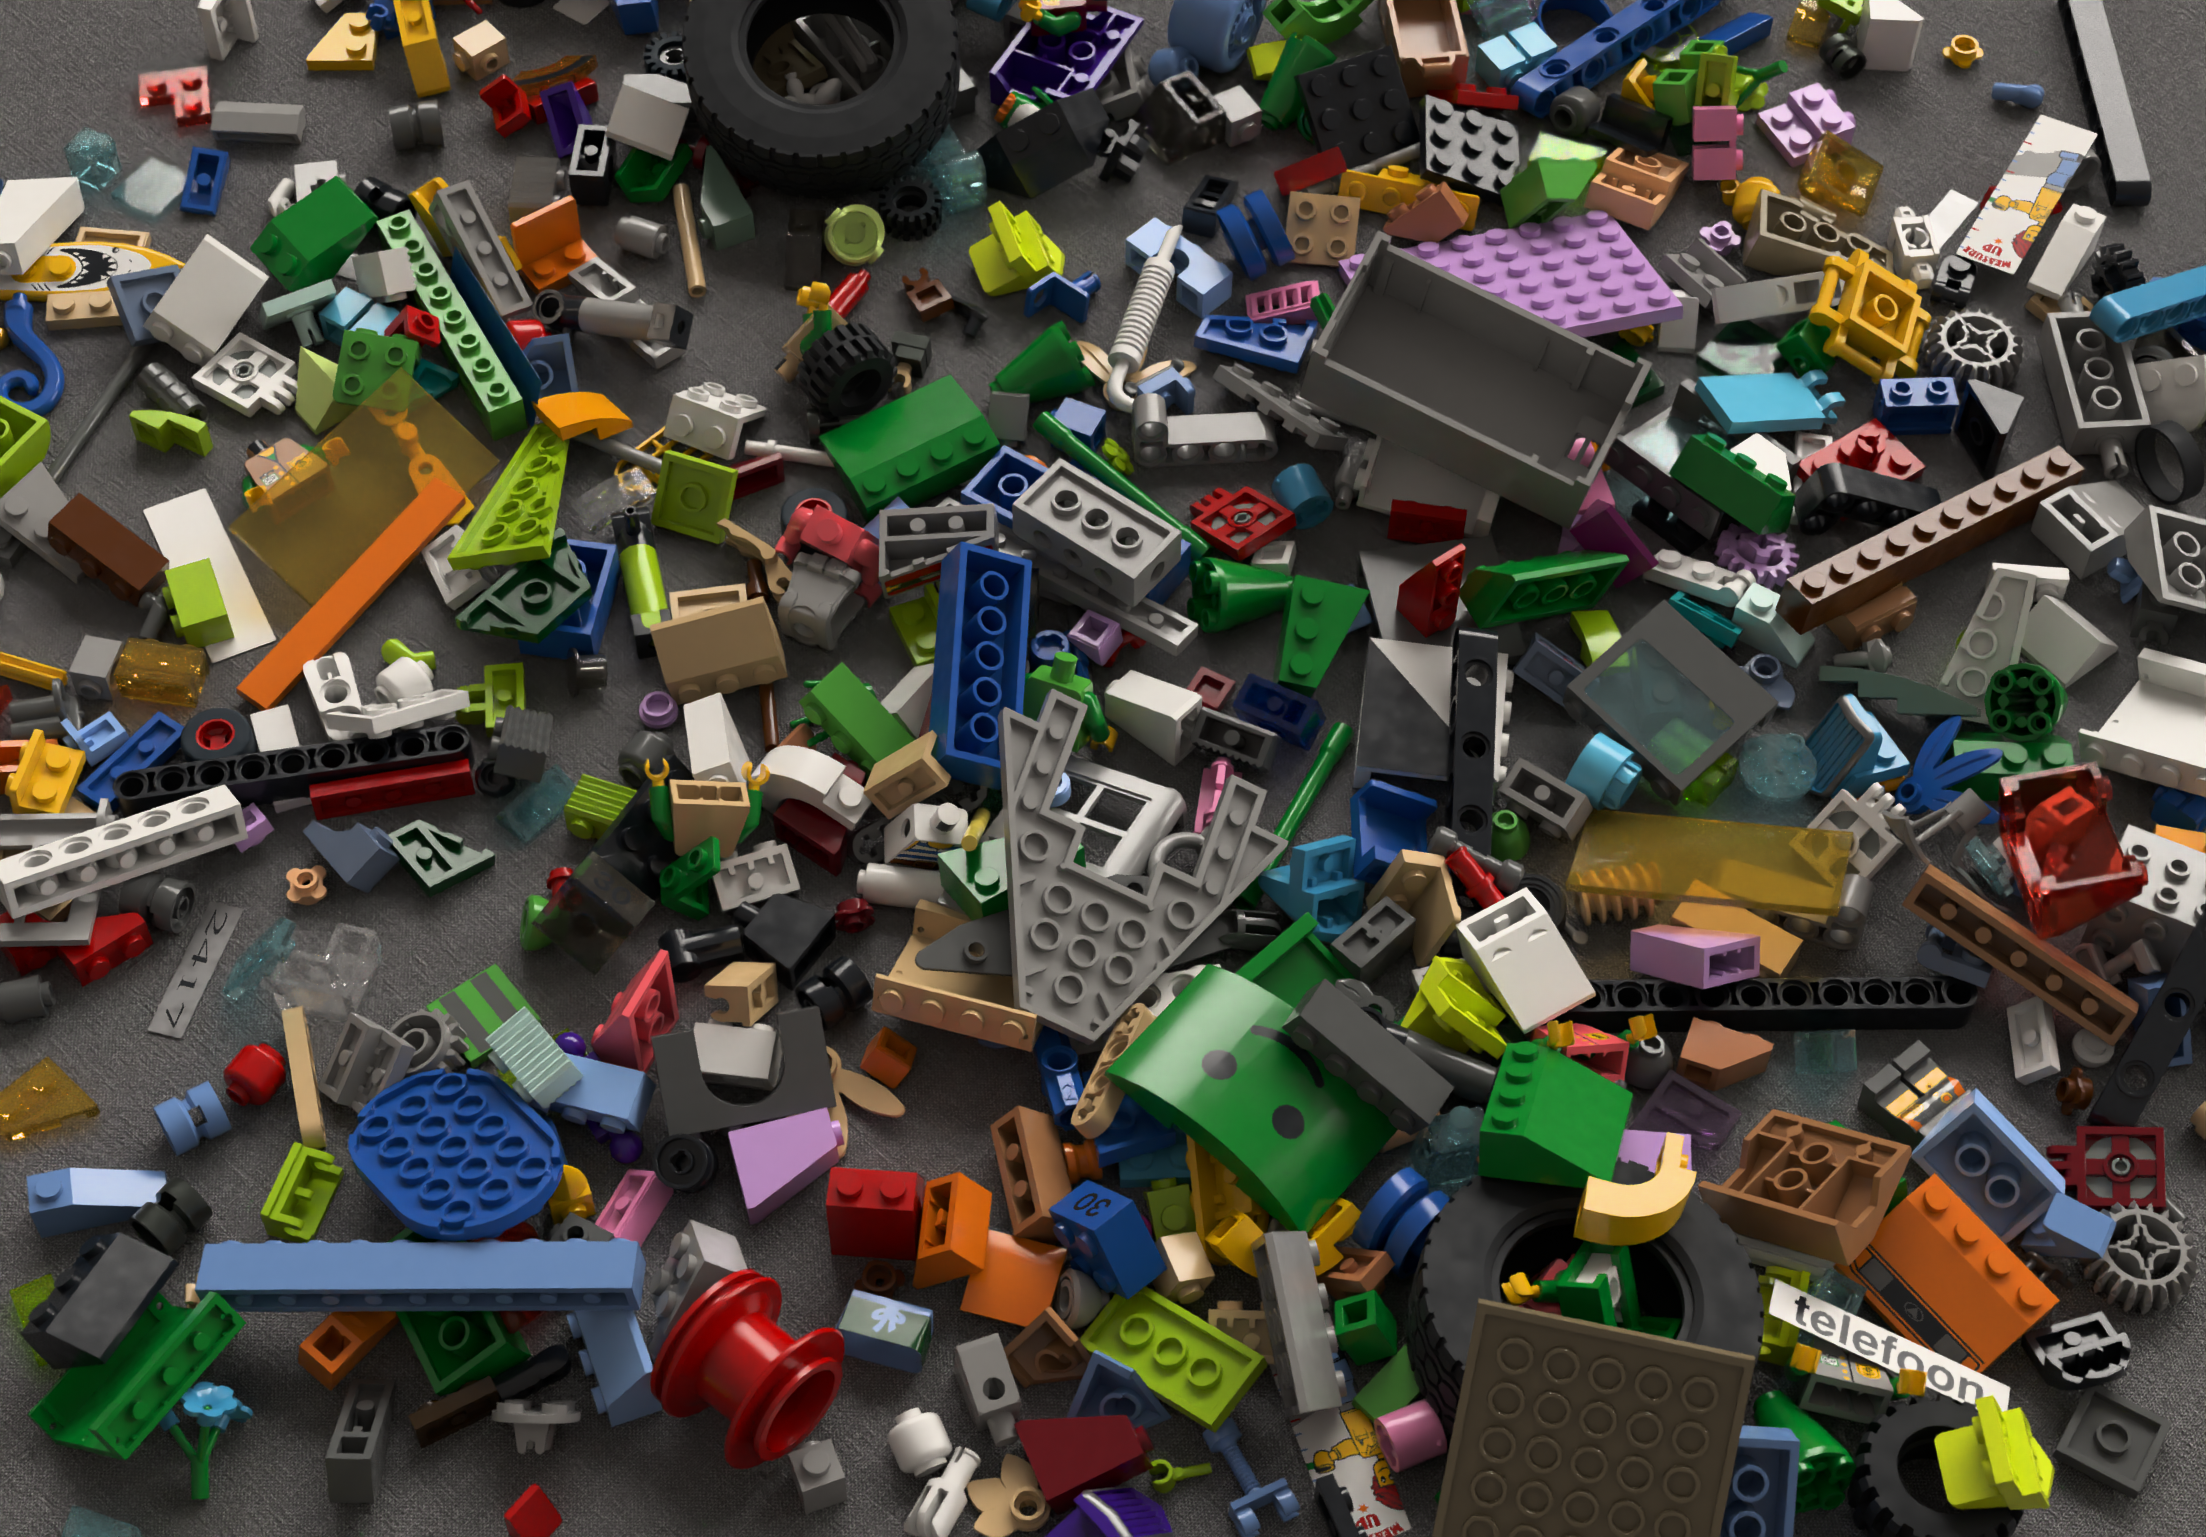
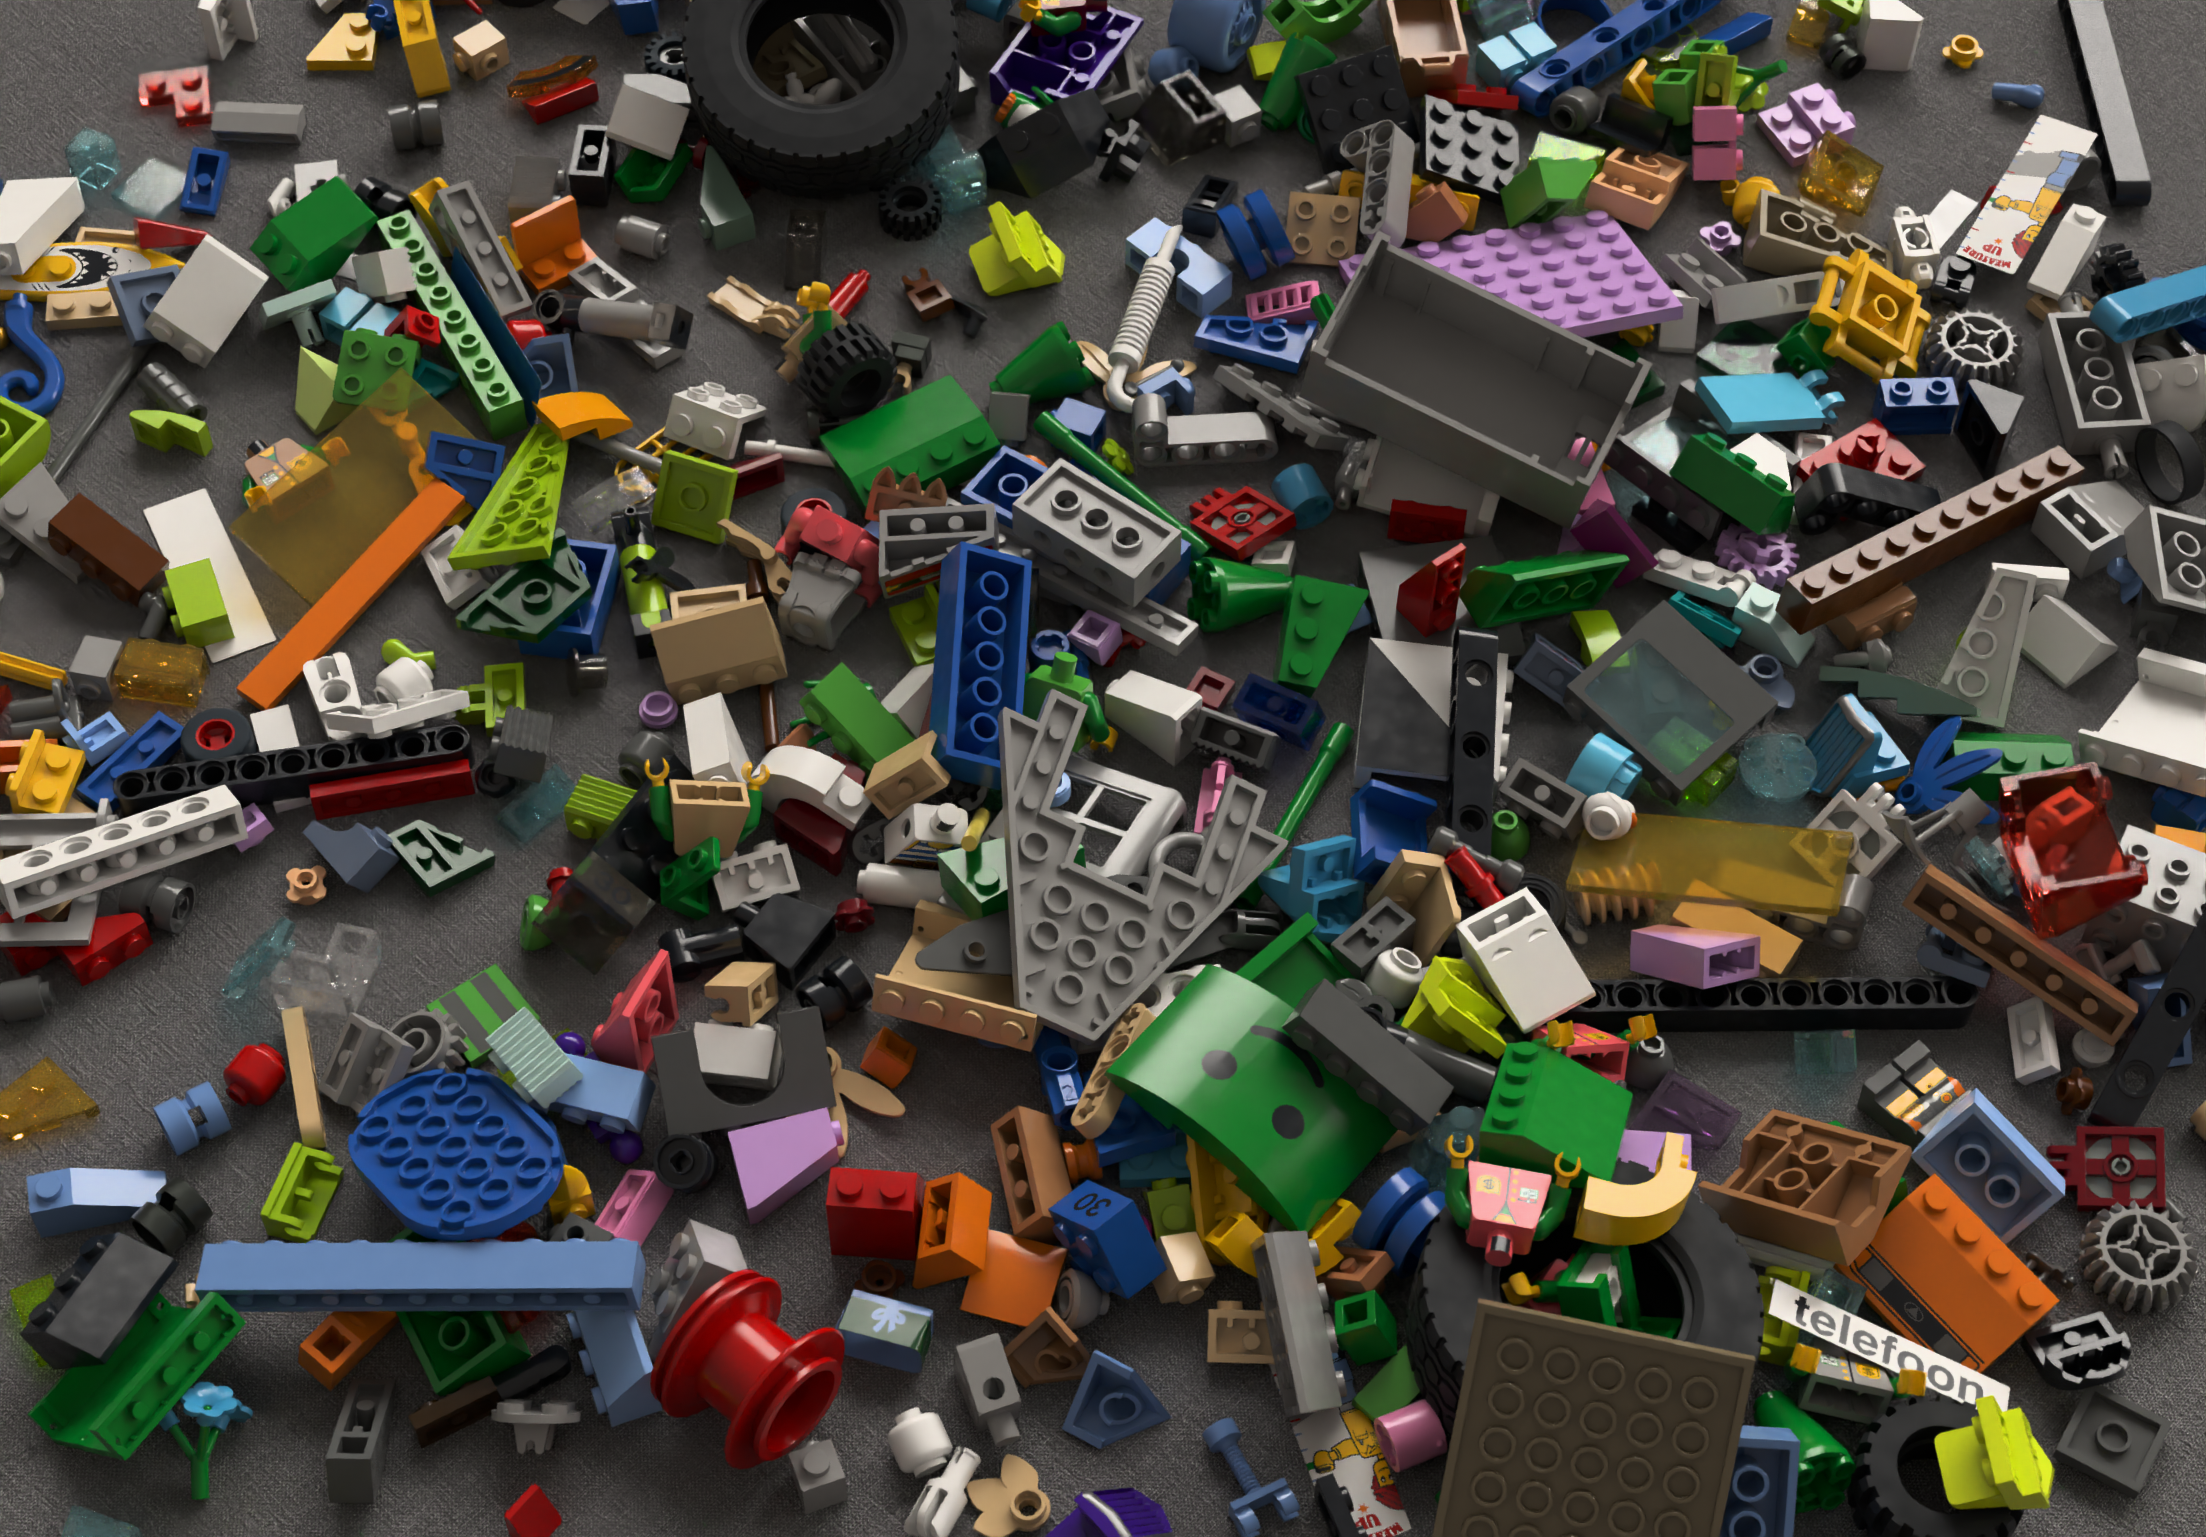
(160, 234): none -> red slope
(195, 970): flat silver sticker -> none
(248, 377): white piece -> none
(464, 465): none -> blue wing
(508, 105): red bracket -> none
(564, 113): dark purple slope -> none
(659, 567): none -> black piece
(689, 240): tan piece -> none
(753, 309): none -> tan arm
(854, 234): yellowish green cap -> none
(888, 495): none -> medium nougat plate
(1065, 295): blue bracket -> none
(1083, 1454): dark red slope -> none
(1175, 1474): lime hand -> none
(1176, 1355): lime plate -> none
(1310, 171): red slope -> none
(1387, 161): none -> light grey beam
(1395, 976): none -> white head
(1504, 1205): none -> torso
(1608, 816): none -> white animal
(1721, 1056): nougat slope -> none
(2024, 702): green cone -> none
(2069, 1230): medium blue slope -> none

